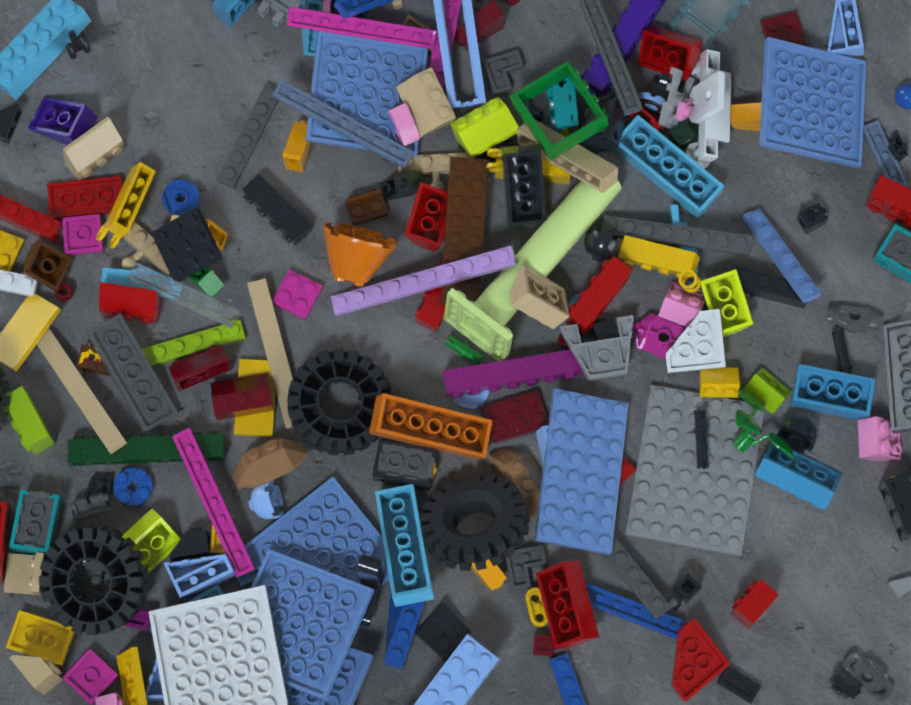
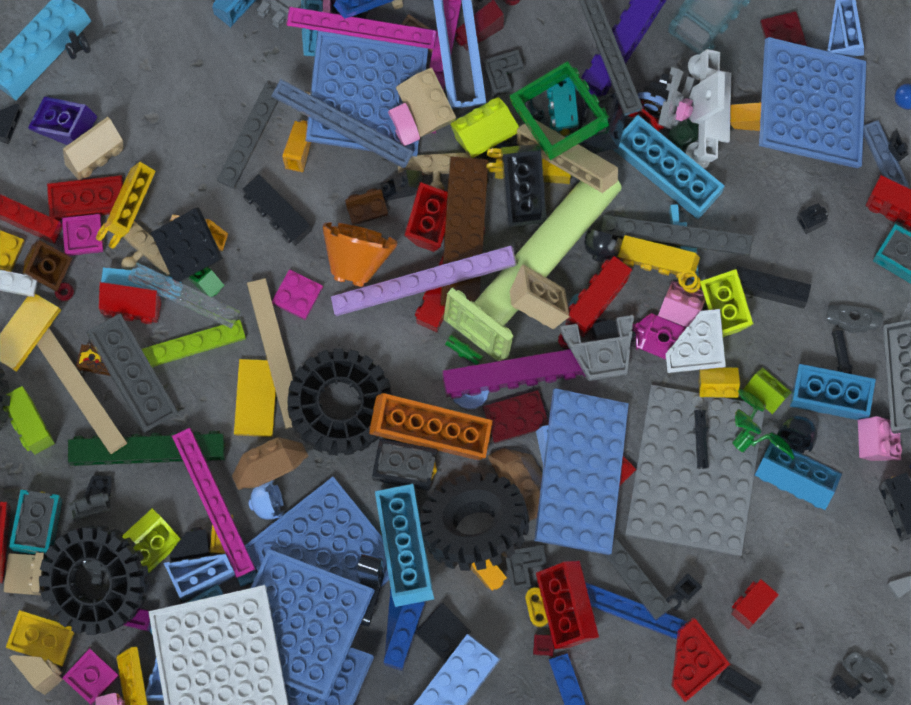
(142, 493): blue plate -> none
(171, 194): blue plate -> none
(199, 367): dark red slope -> none
(241, 396): dark red slope -> none
(669, 49): red slope -> none
(781, 255): medium blue plate -> none

